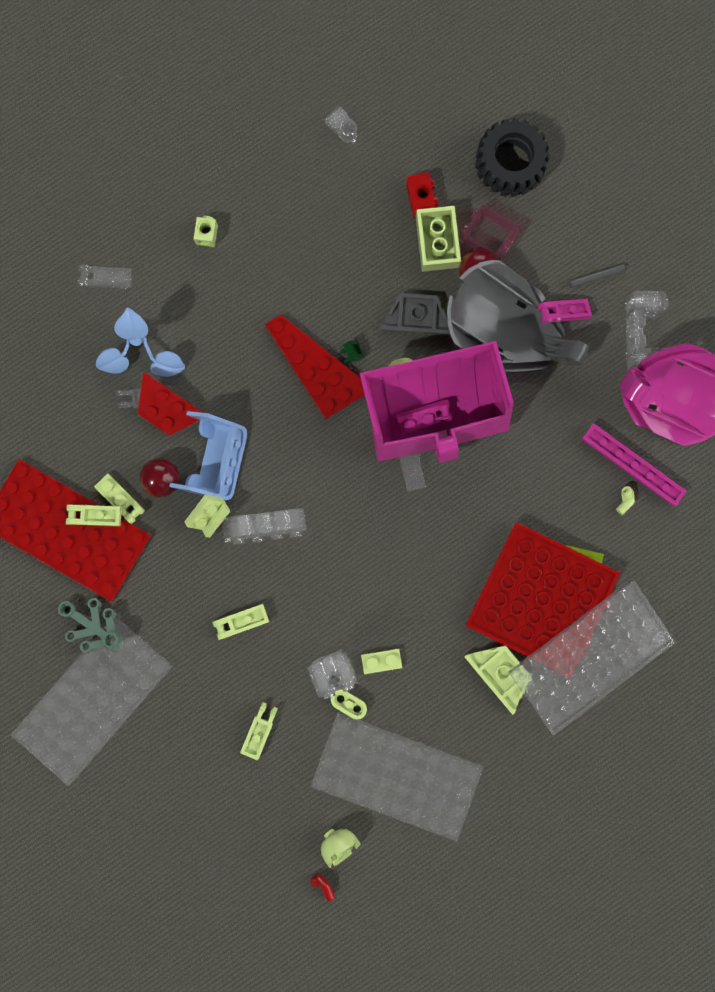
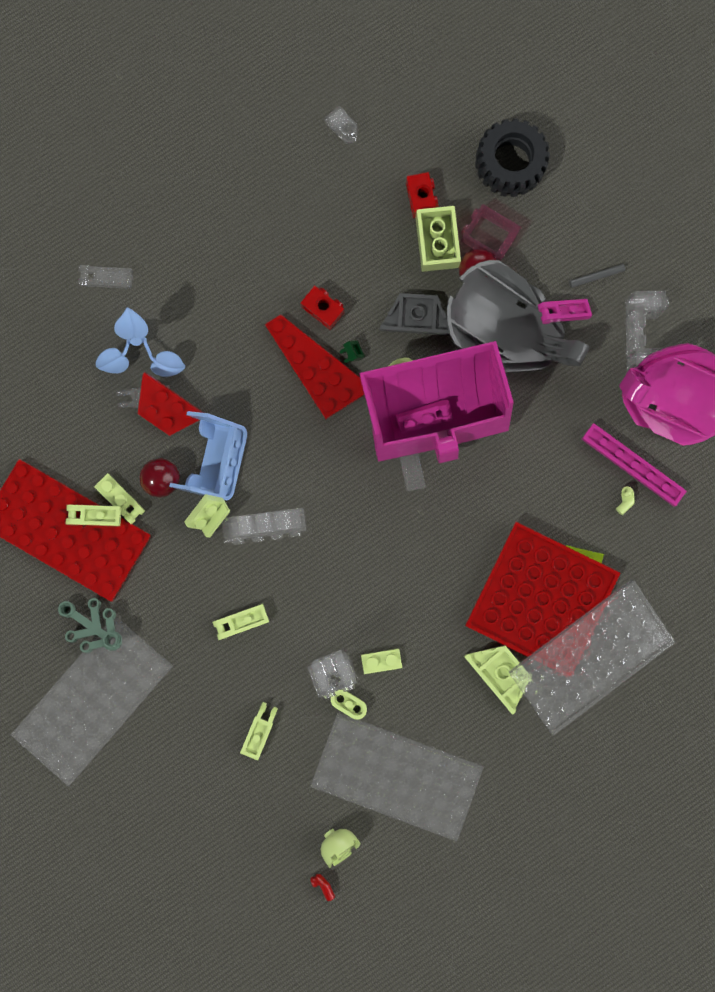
(209, 238): yellowish green brick -> none
(326, 317): none -> red brick

